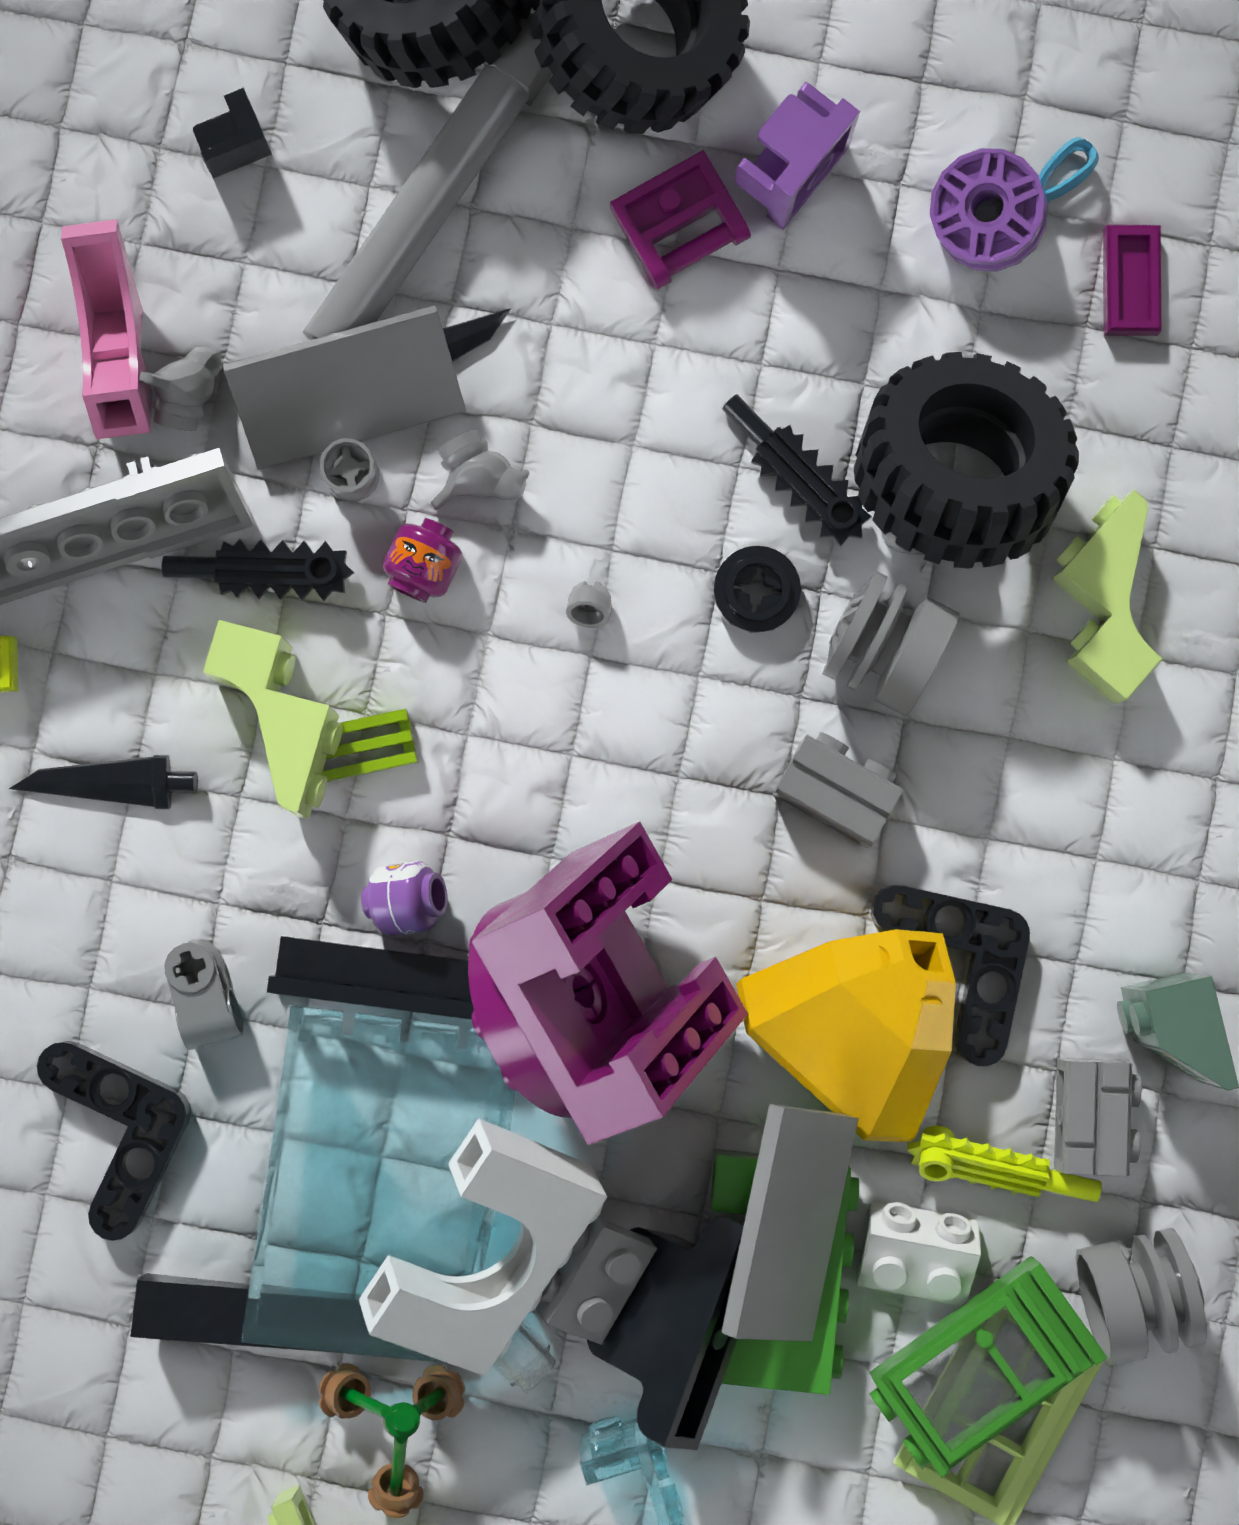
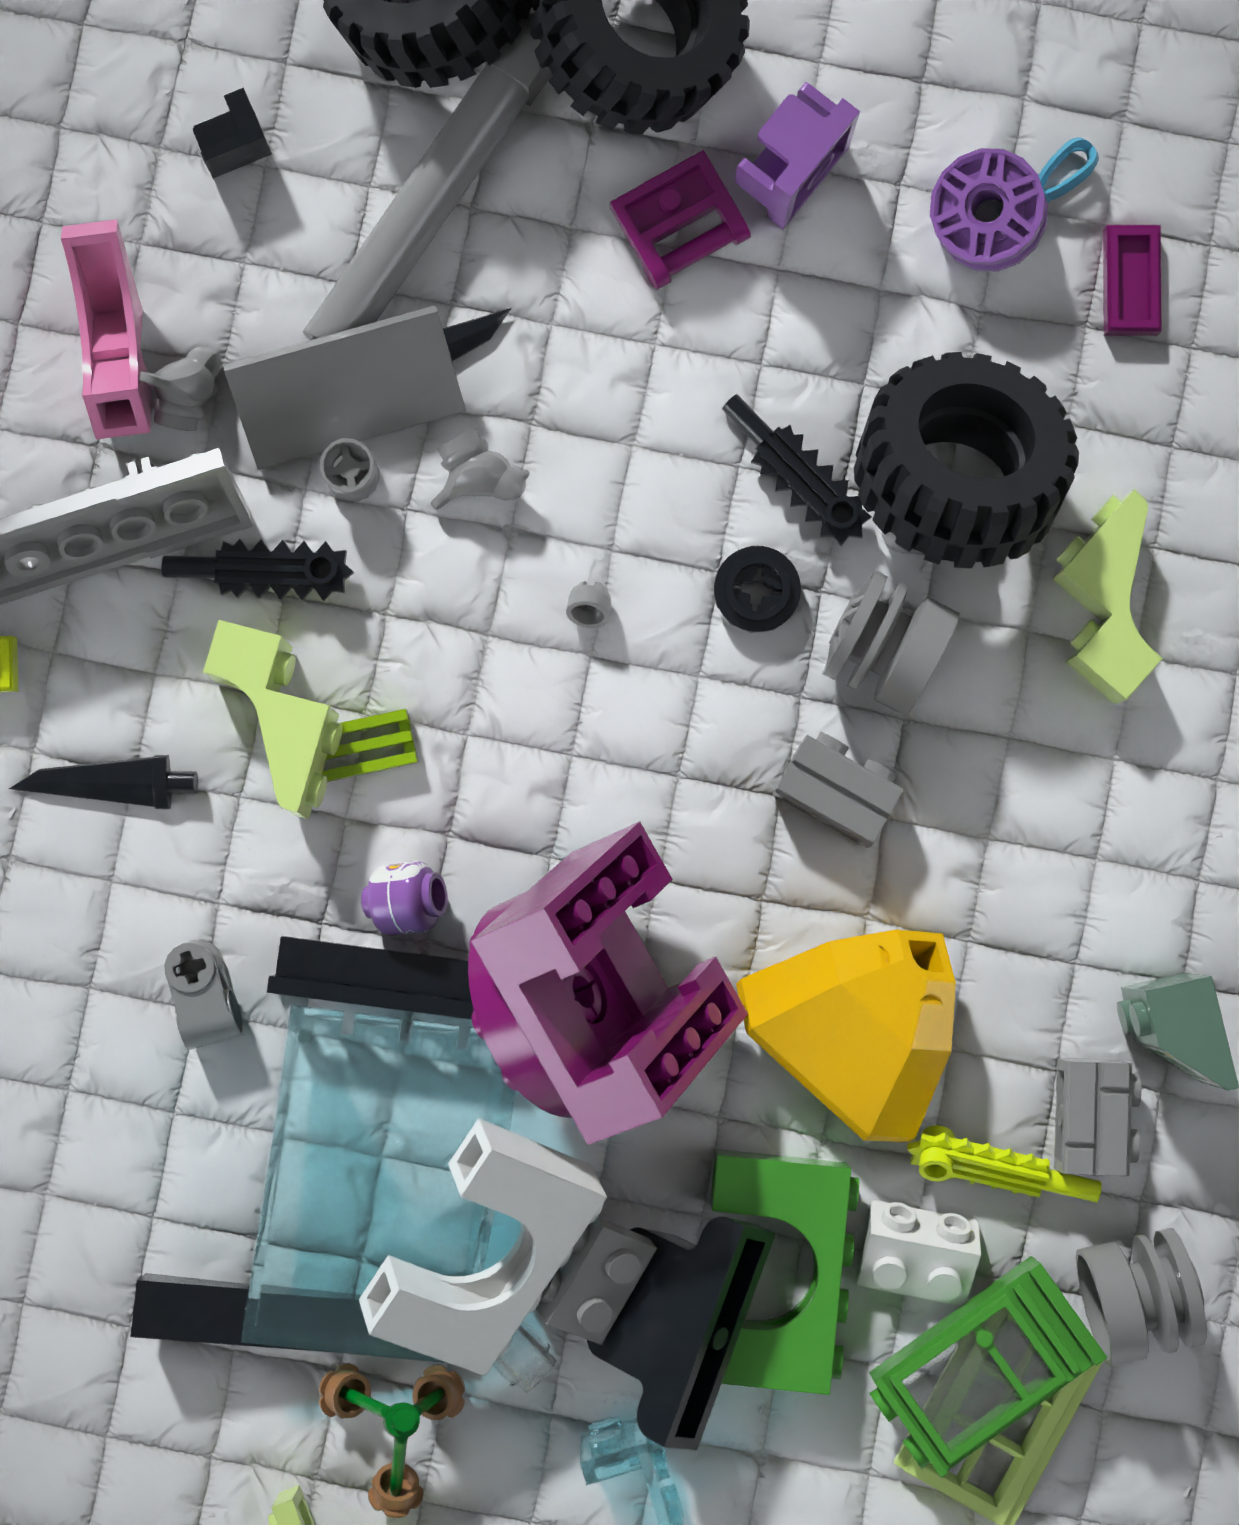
(133, 1113): black beam -> none
(422, 560): magenta head -> none
(789, 1224): light grey tile -> none
(984, 958): black beam -> none

